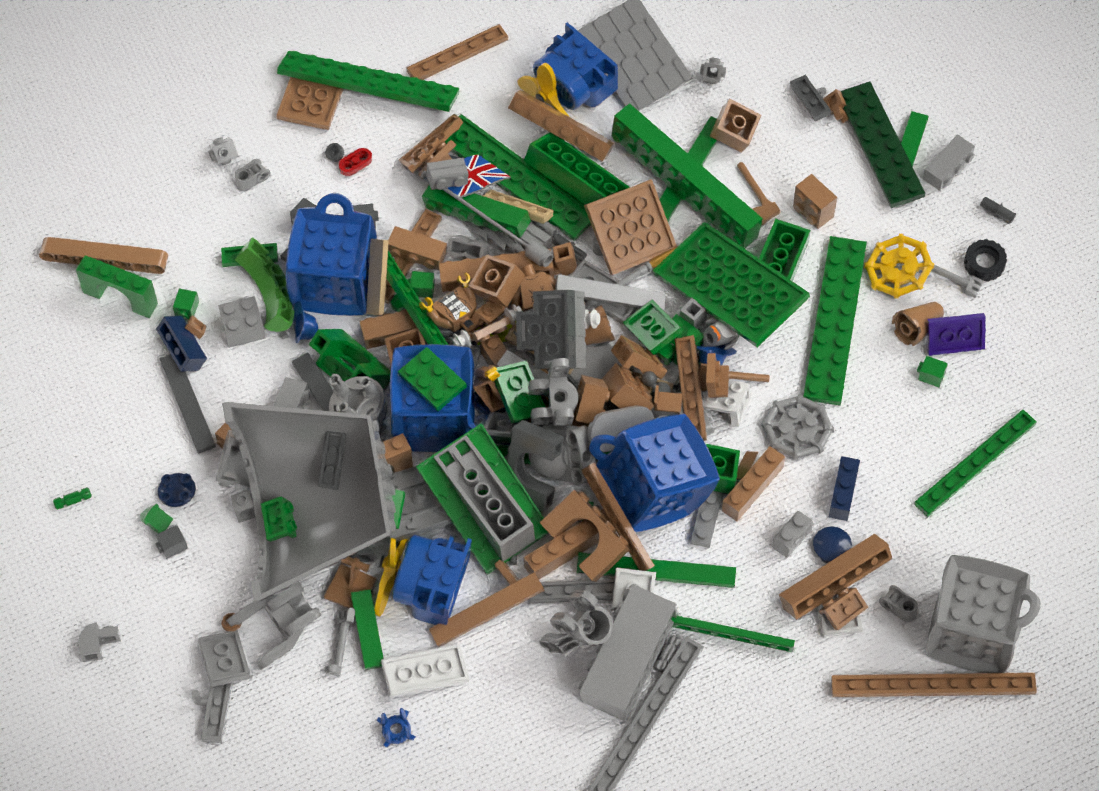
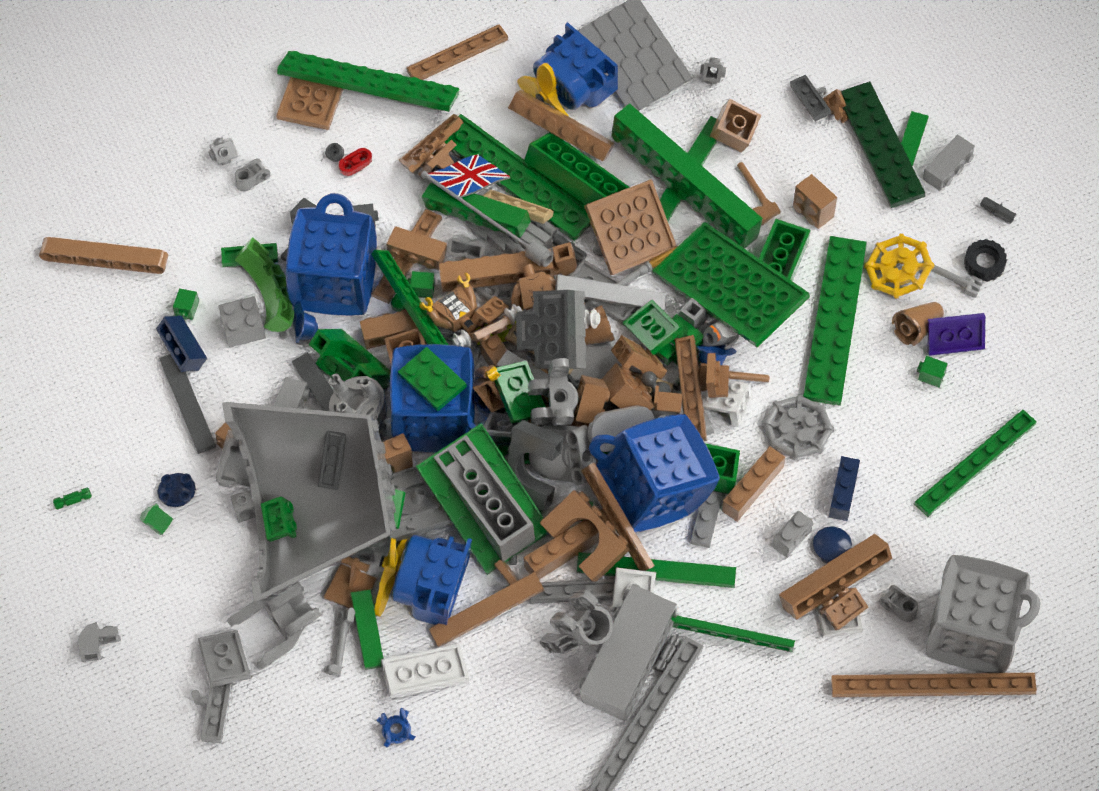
(97, 275): green arch -> none
(171, 542): dark grey brick -> none
(196, 327): medium nougat tile -> none
(225, 625): medium nougat plate -> none
(377, 277): tan tile -> none
(447, 173): light grey brick -> none
(496, 280): medium nougat brick -> none
(746, 463): medium nougat sticker -> none

